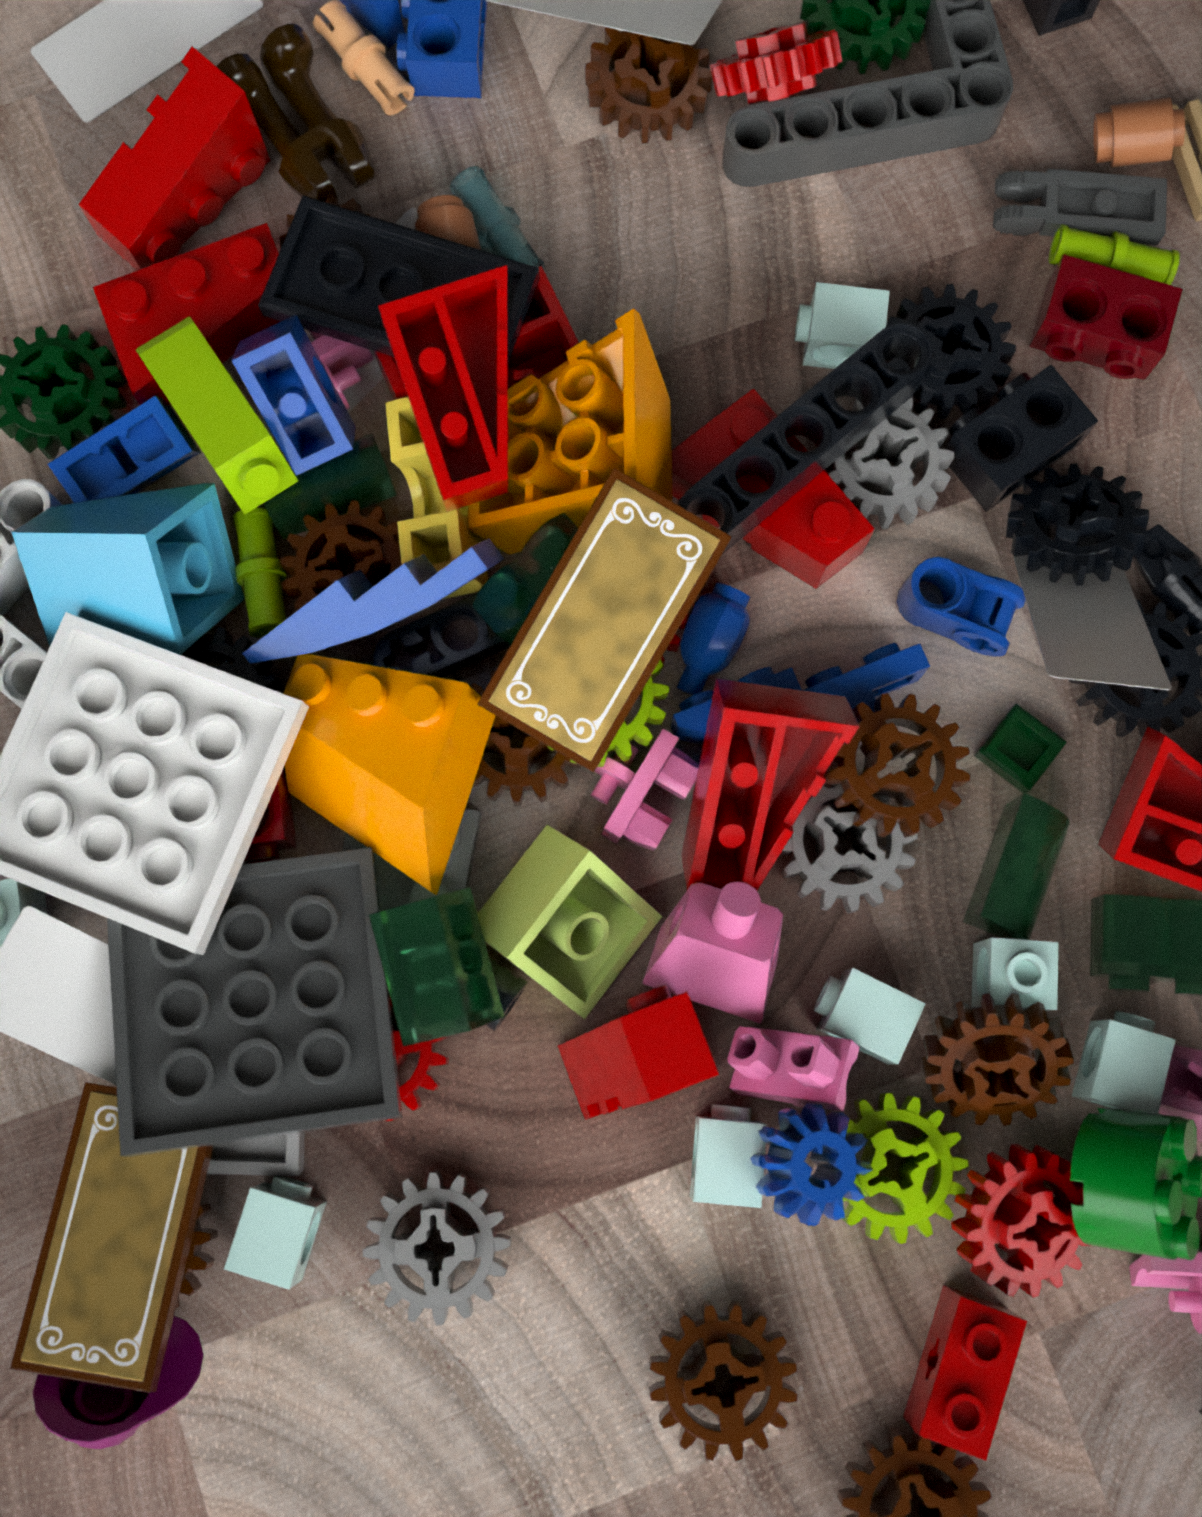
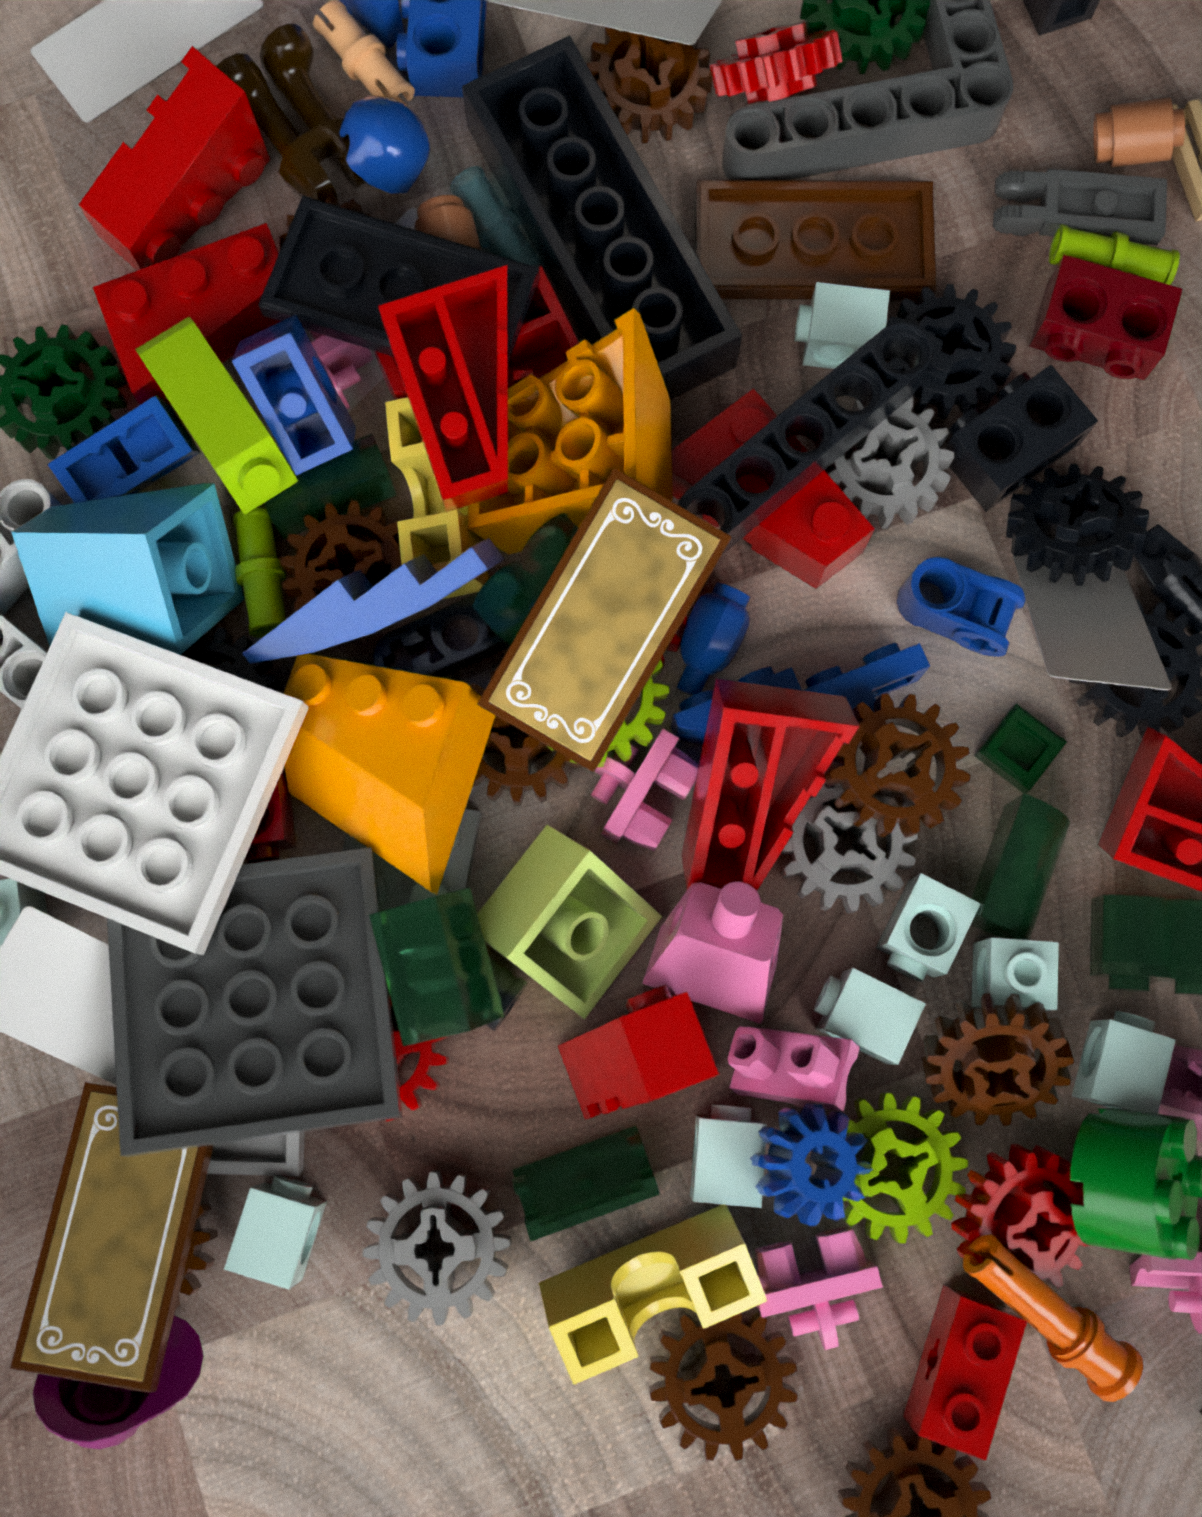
(385, 143): none -> blue hair
(584, 1182): none -> clear green hinge
(598, 213): none -> black brick
(606, 1300): none -> light yellow arch
(791, 233): none -> reddish brown tile
(844, 1274): none -> bright pink hips
(949, 911): none -> light aqua brick
(1073, 1334): none -> orange pin

